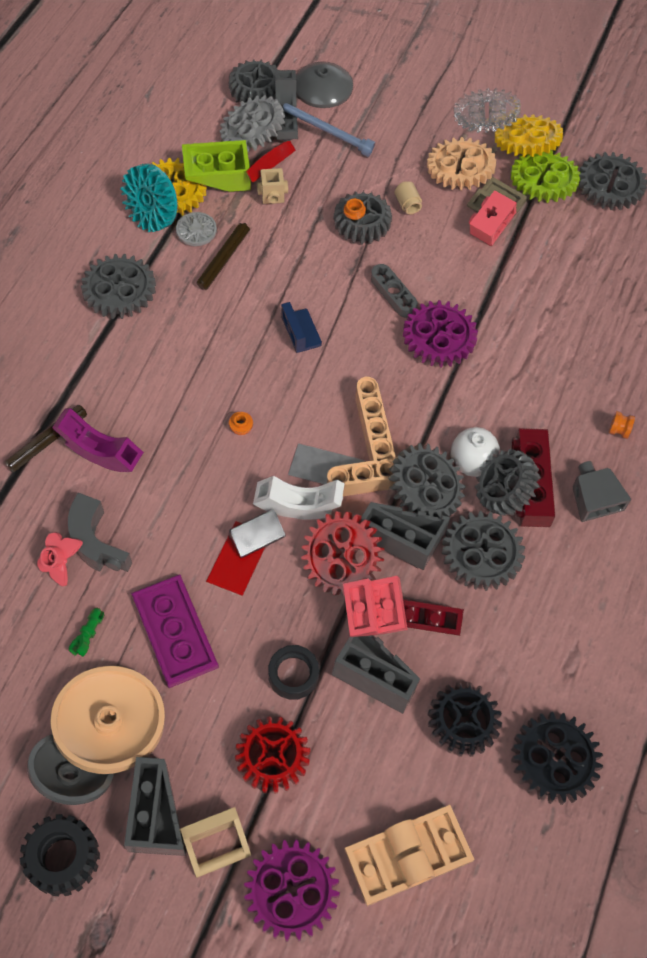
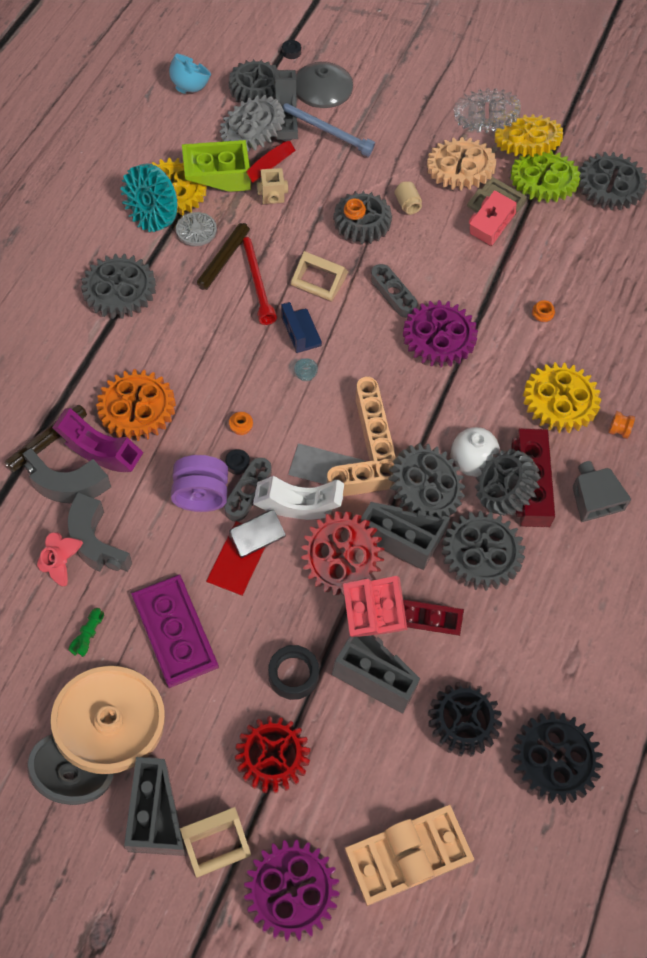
(43, 838): black tyre -> none
(64, 486): none -> dark grey arch
(115, 401): none -> orange gear
(188, 75): none -> medium azure cylinder
(199, 483): none -> medium lavender wheel
(237, 461): none -> black tile
(247, 499): none -> dark grey beam
(266, 312): none -> red piece
(291, 49): none -> black tile
(306, 375): none -> clear light blue plate
(311, 260): none -> tan tile
(546, 307): none -> orange plate
(562, 397): none -> yellow gear

